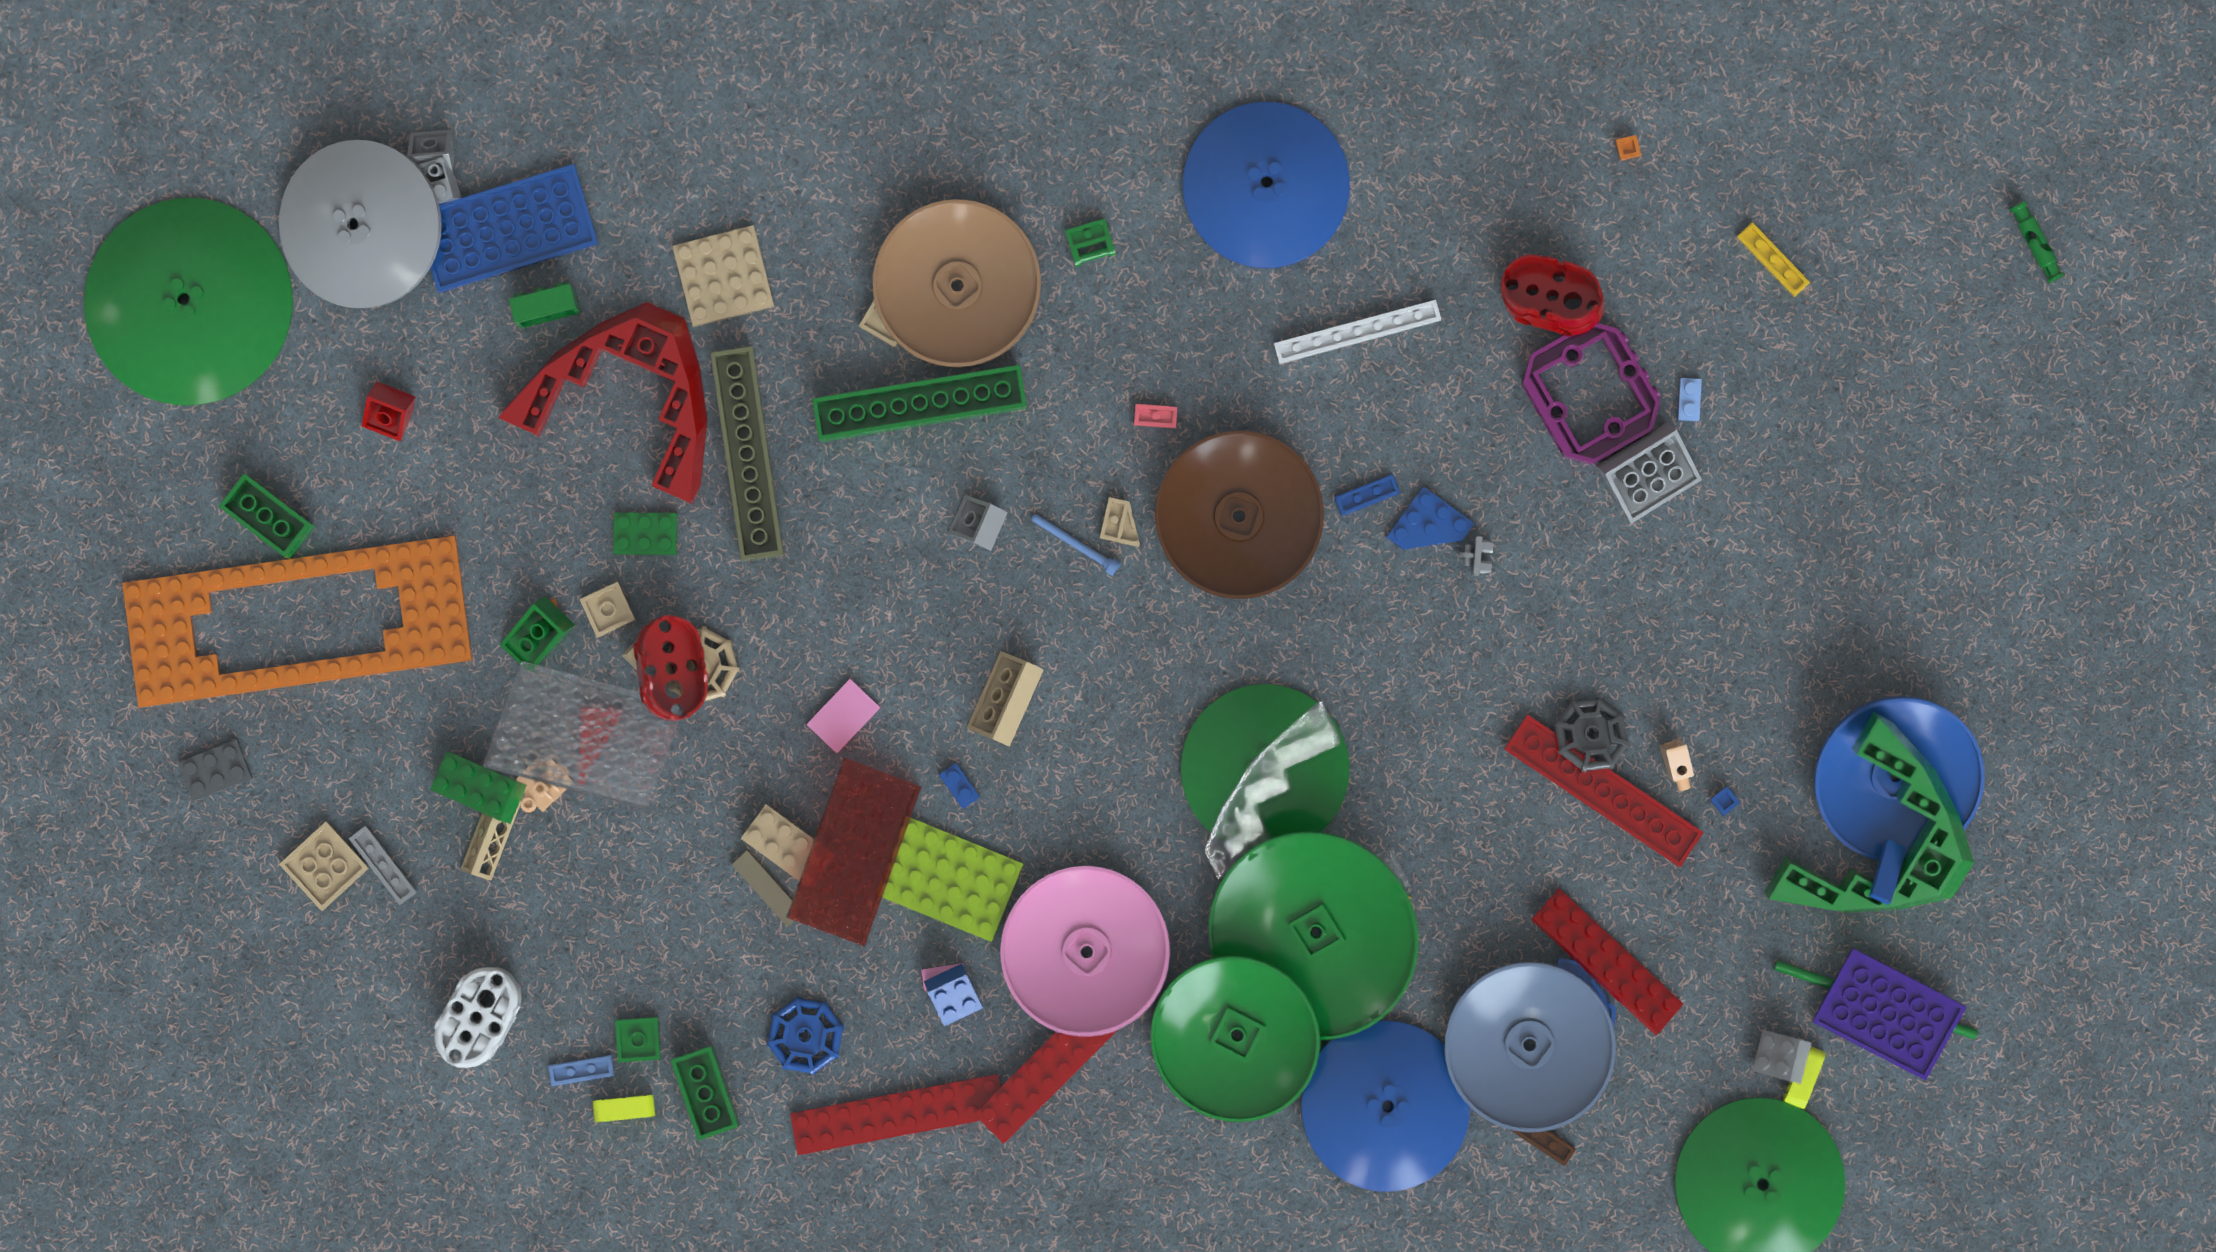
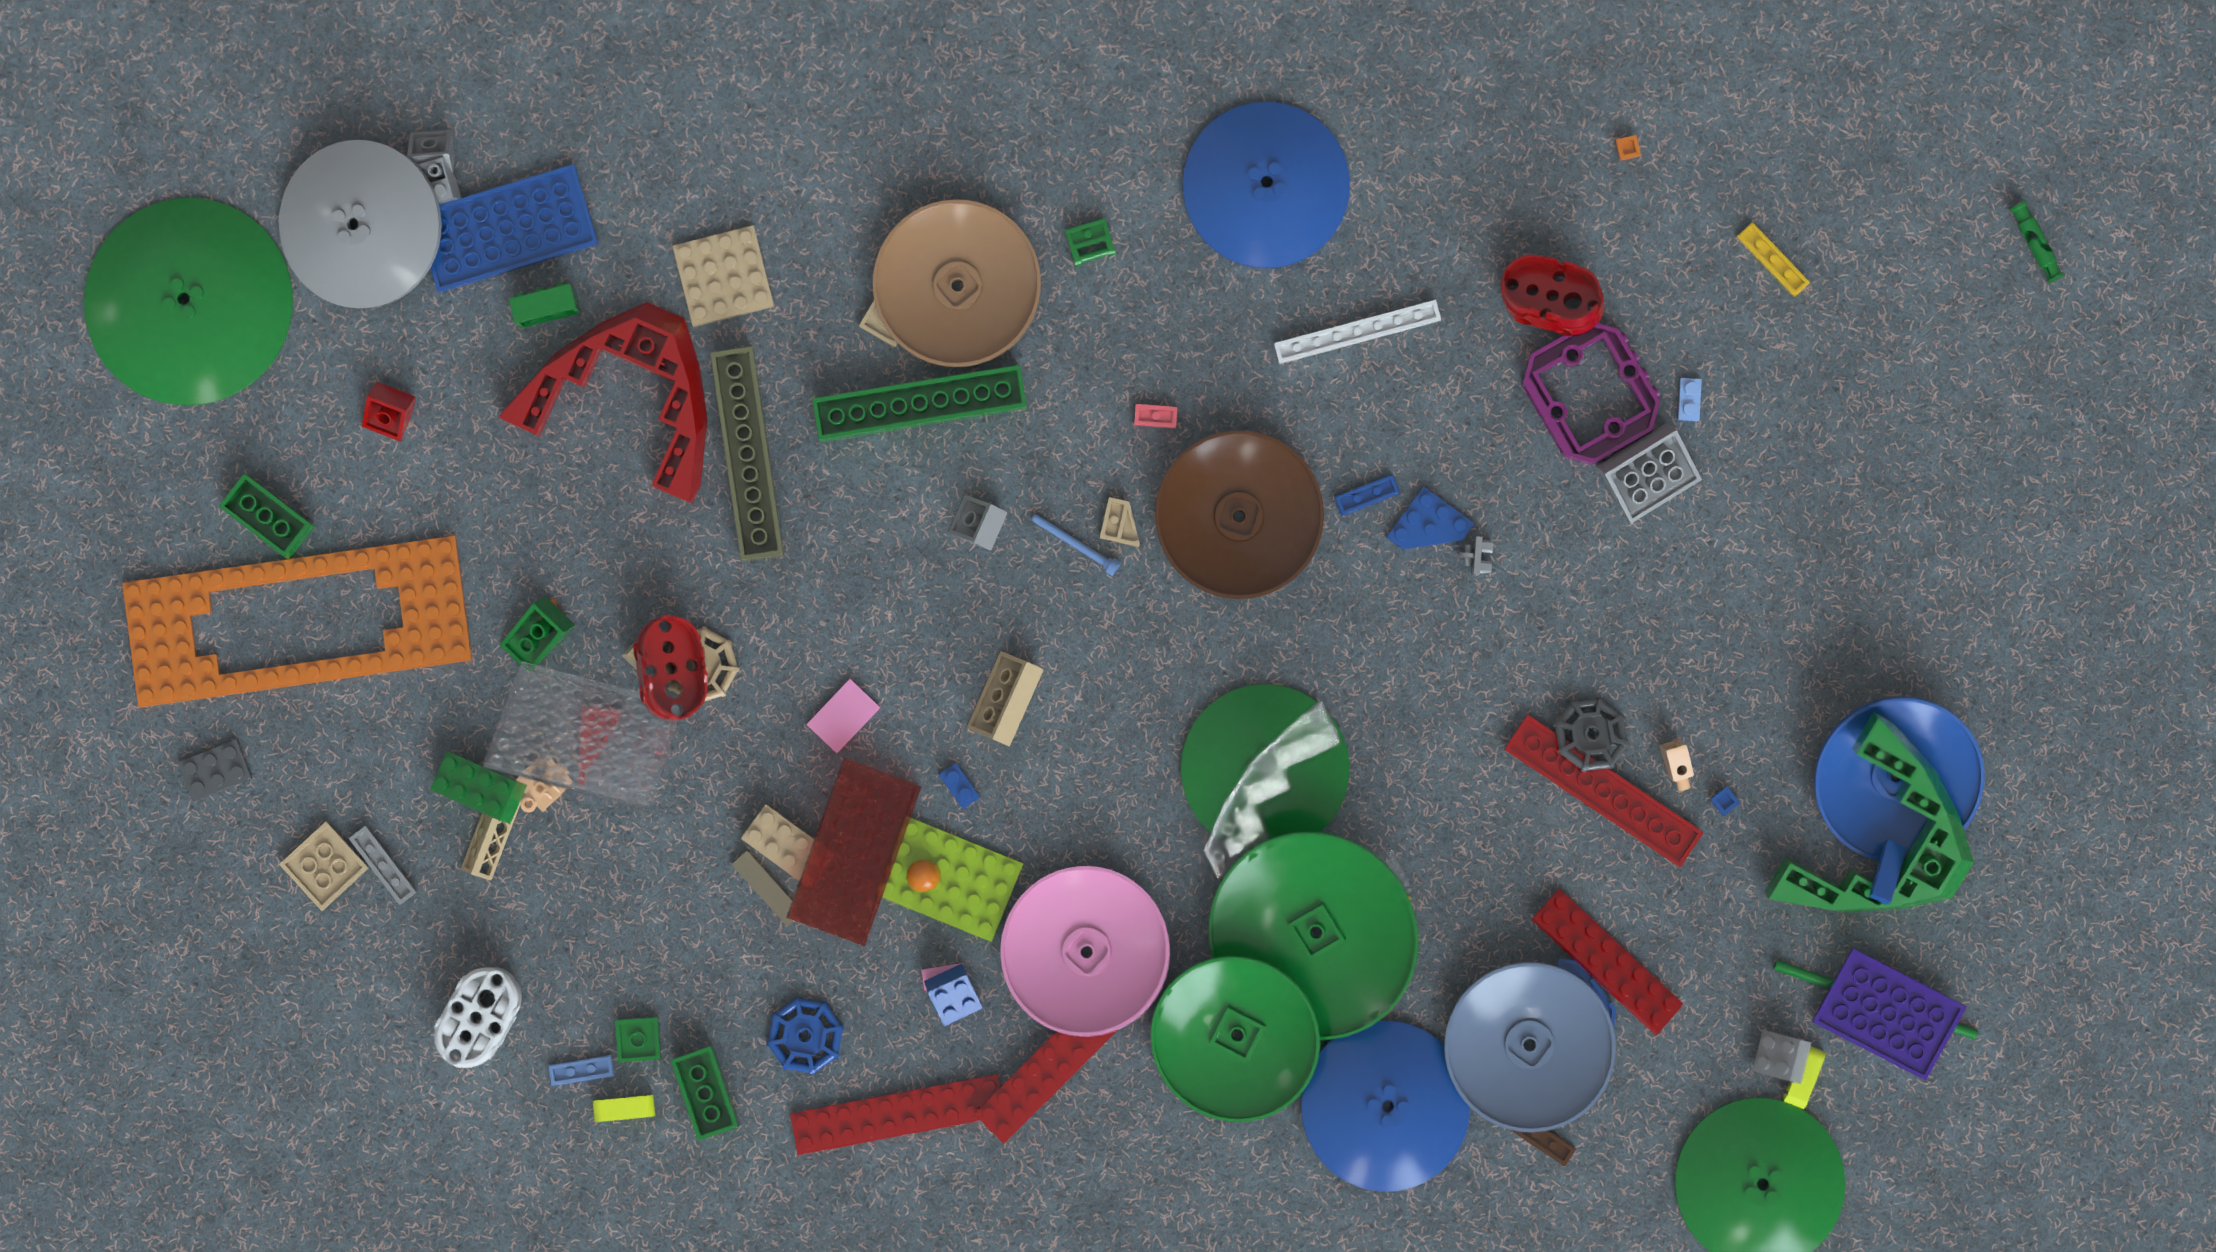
(607, 609): tan plate -> none
(645, 533): green plate -> none
(923, 875): none -> orange hair

